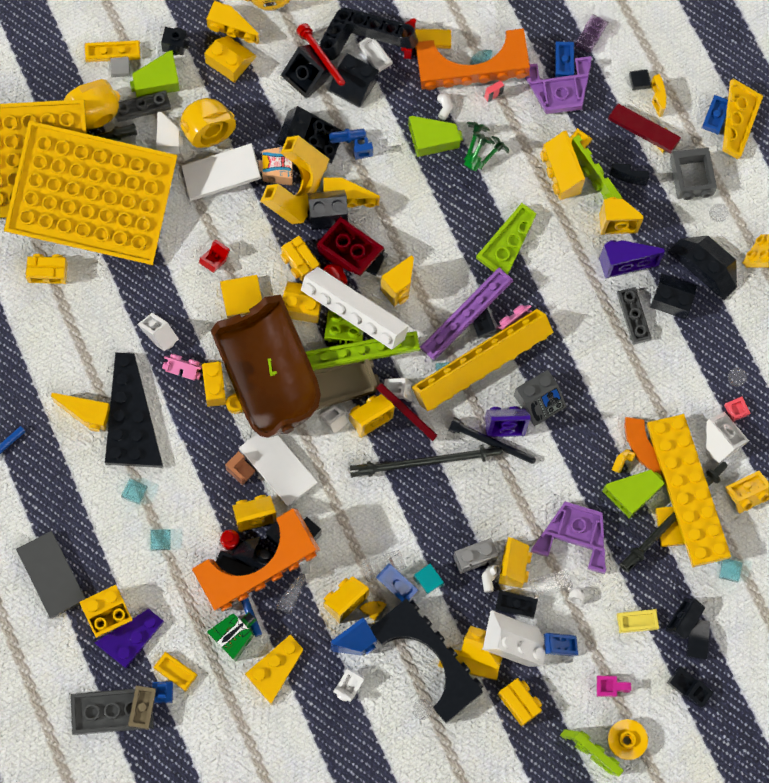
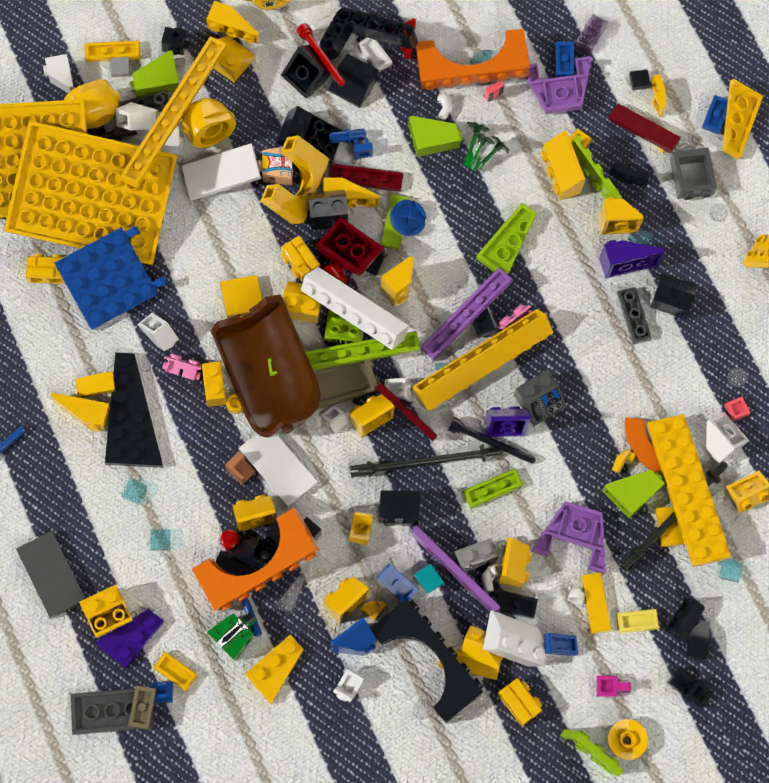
(59, 72): none -> white slope
(95, 384): none -> yellow slope
(107, 277): none -> blue plate
(135, 116): none -> white slope
(173, 112): none -> yellow plate
(215, 256): red bracket -> none
(360, 528): none -> yellow bracket
(368, 177): none -> dark red tile
(391, 238): none -> lime tile
(399, 507): none -> black slope
(408, 217): none -> blue tile
(441, 37): yellow tile -> none
(460, 575): none -> medium lavender tile
(492, 488): none -> lime tile
(596, 603): none -> yellow tile
(641, 237): none -> clear light blue tile
(708, 263): black wedge -> none

